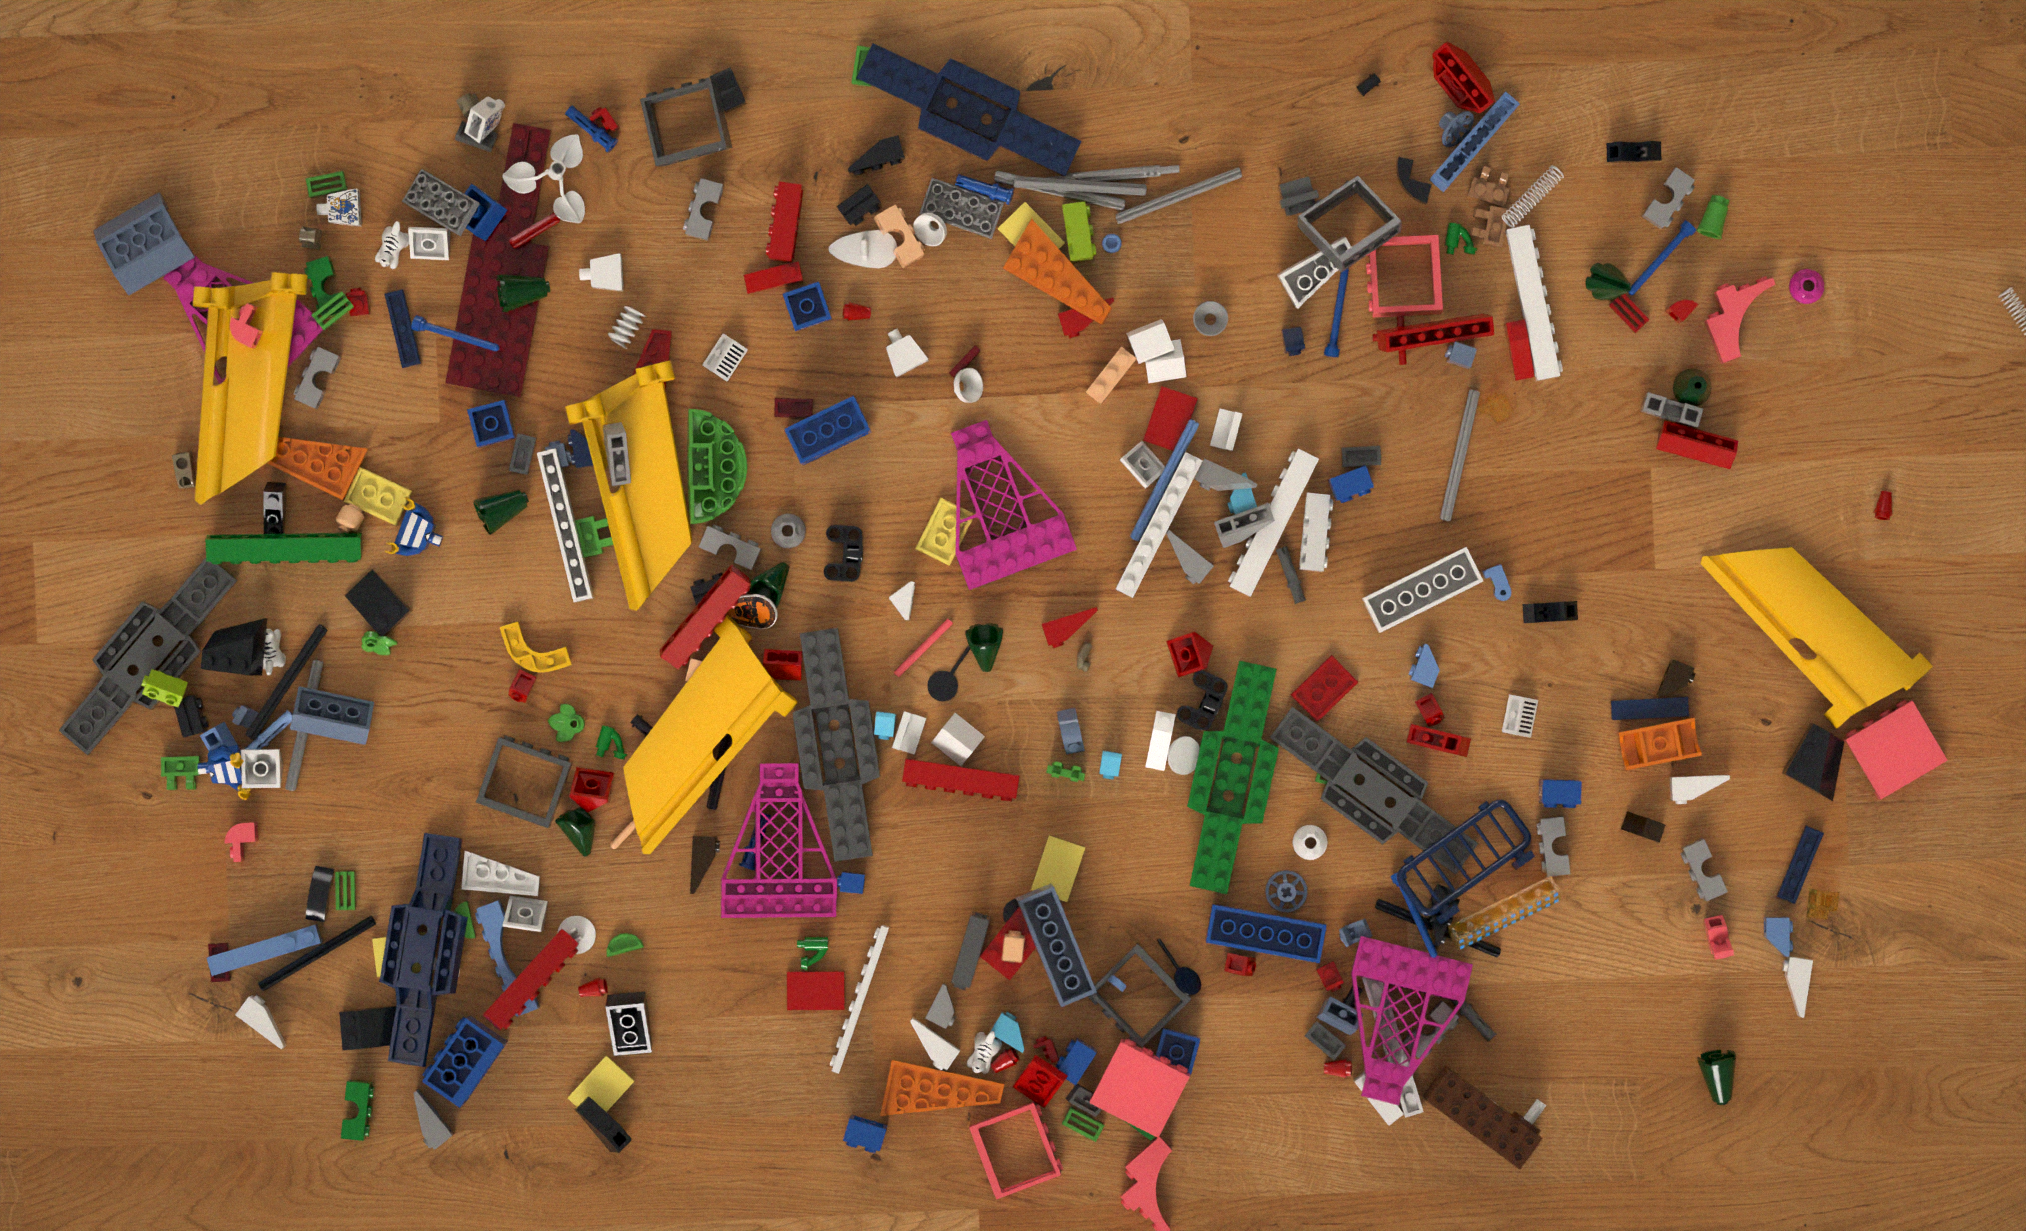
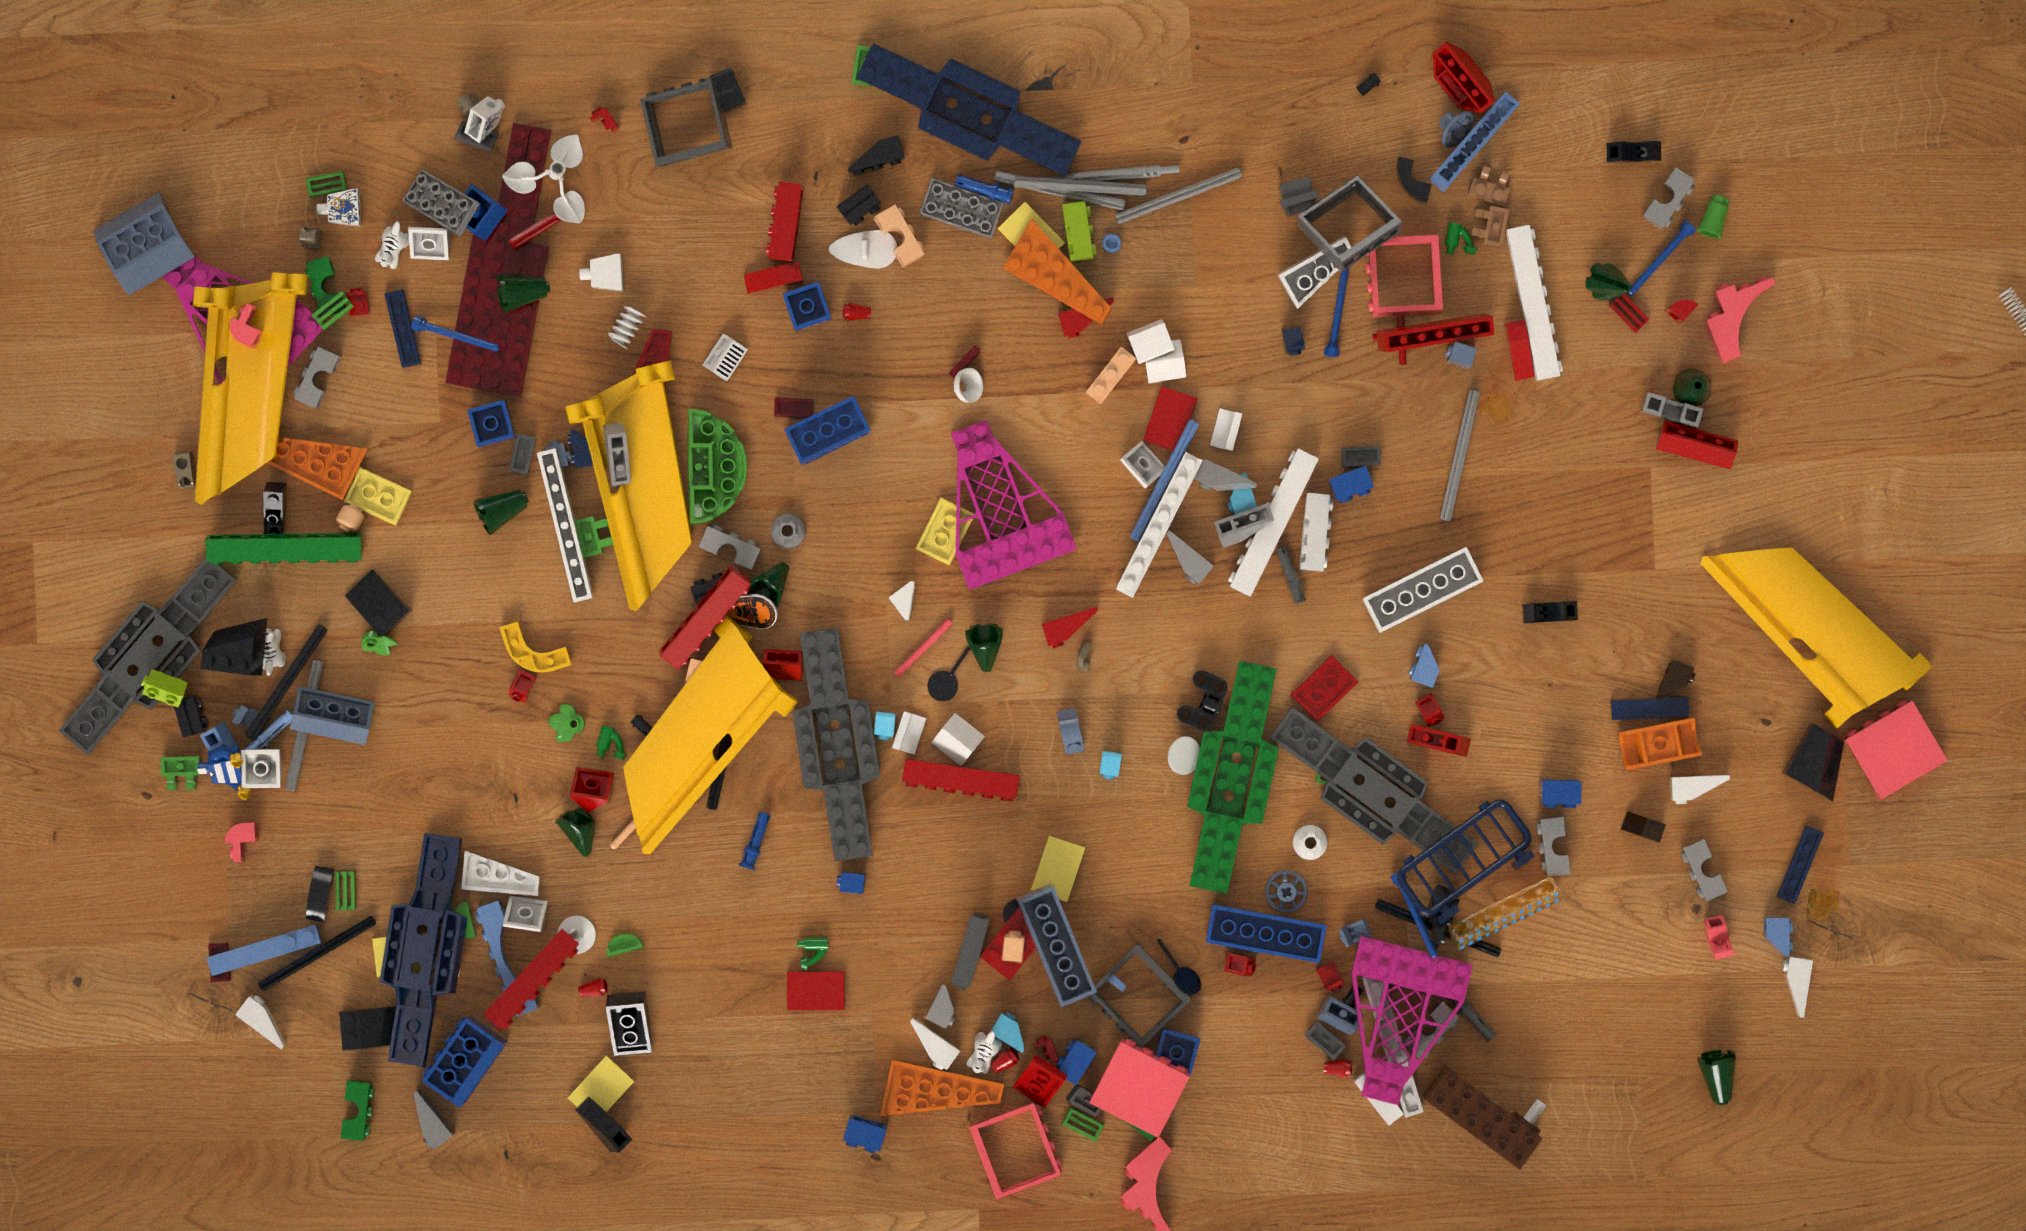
(415, 531): blue torso -> none
(511, 810): dark grey window -> none
(598, 134): blue pin -> none
(703, 854): dark brown slope -> none
(706, 192): light grey arch -> none
(778, 896): dark pink wing -> none
(851, 553): black beam -> none
(856, 1006): white plate -> none
(904, 353): white torso -> none
(925, 231): white piece -> none
(1058, 770): bright green plate -> none
(1160, 740): white slope -> none
(1189, 653): red slope -> none
(1214, 308): light grey piece -> none
(1500, 583): medium blue leg -> none
(1519, 716): white panel -> none
(1534, 195): white piece -> none
(1796, 286): dark pink piece -> none
(1884, 506): red cone -> none

